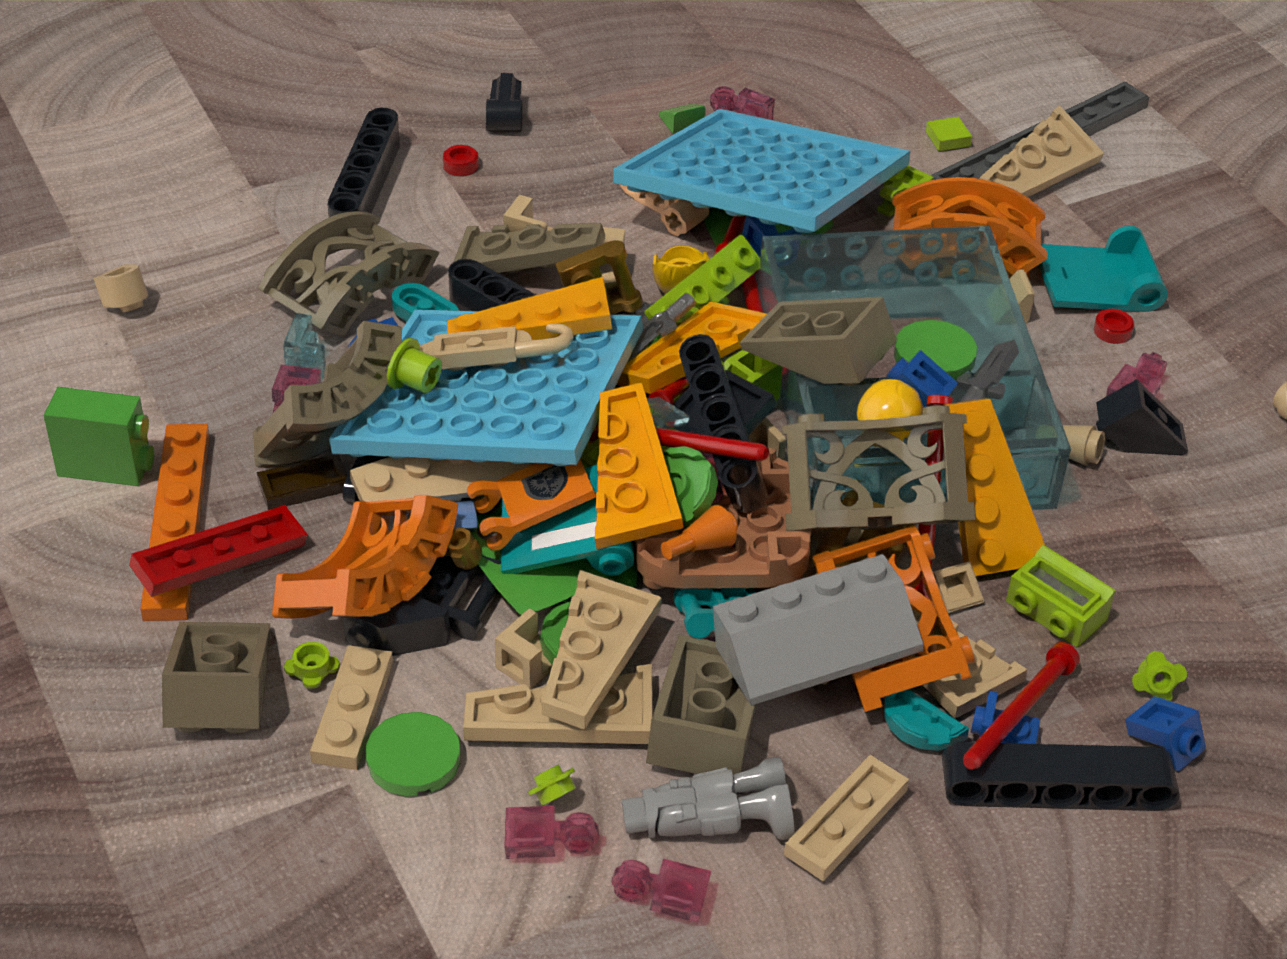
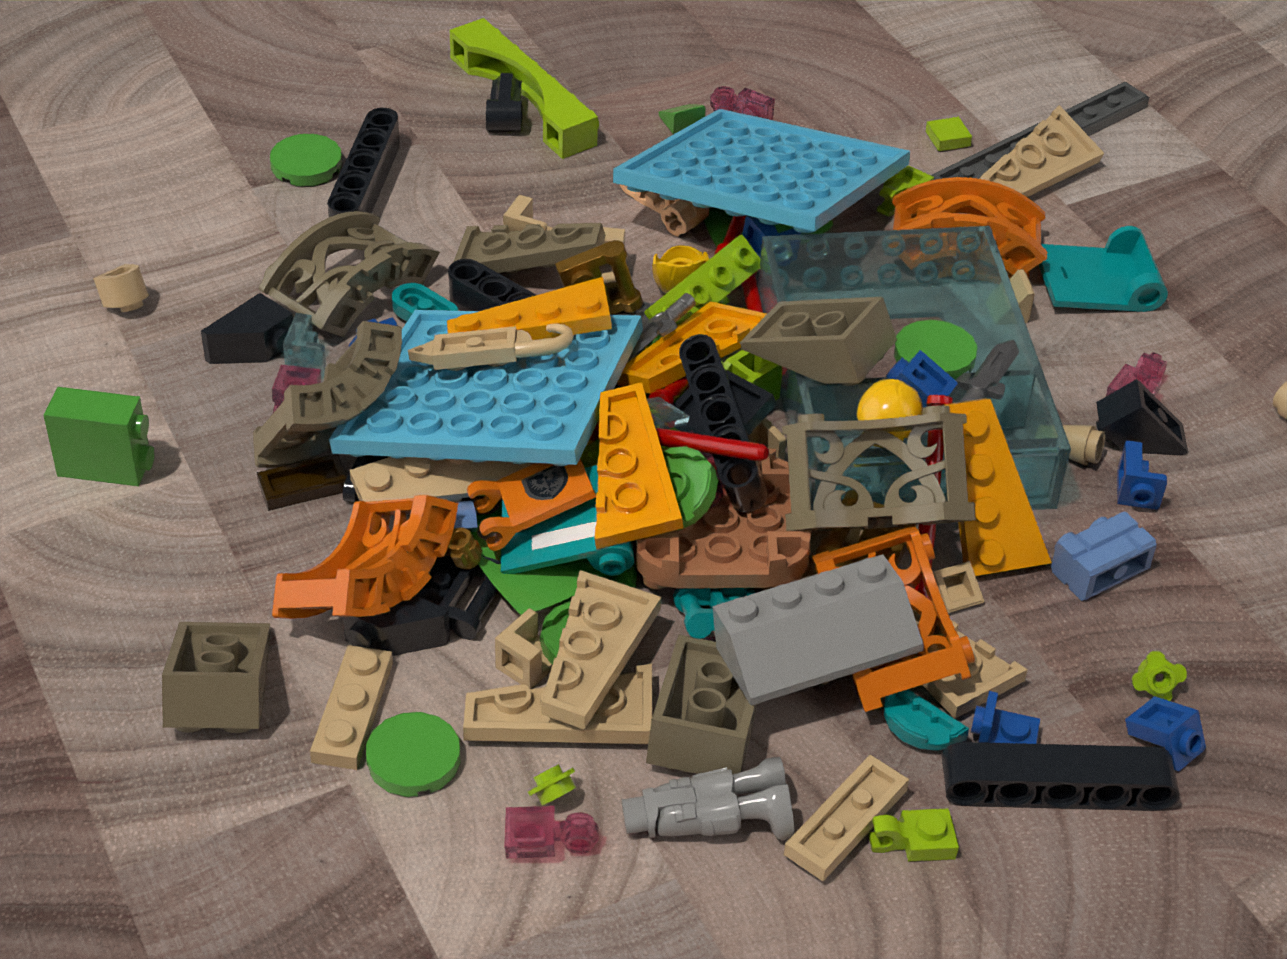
(177, 509): orange plate -> none
(217, 550): red plate -> none
(247, 333): none -> black slope
(306, 159): none -> bright green tile
(311, 664): lime plate -> none
(413, 367): lime piece -> none
(460, 160): red tile -> none
(487, 53): none -> lime arch
(676, 890): clear pink plate -> none
(711, 530): orange cone -> none
(921, 833): none -> lime plate
(1060, 596): lime window -> none
(1060, 660): red bar -> none
(1102, 555): none -> medium blue brick
(1113, 326): red tile -> none
(1134, 481): none -> blue bracket

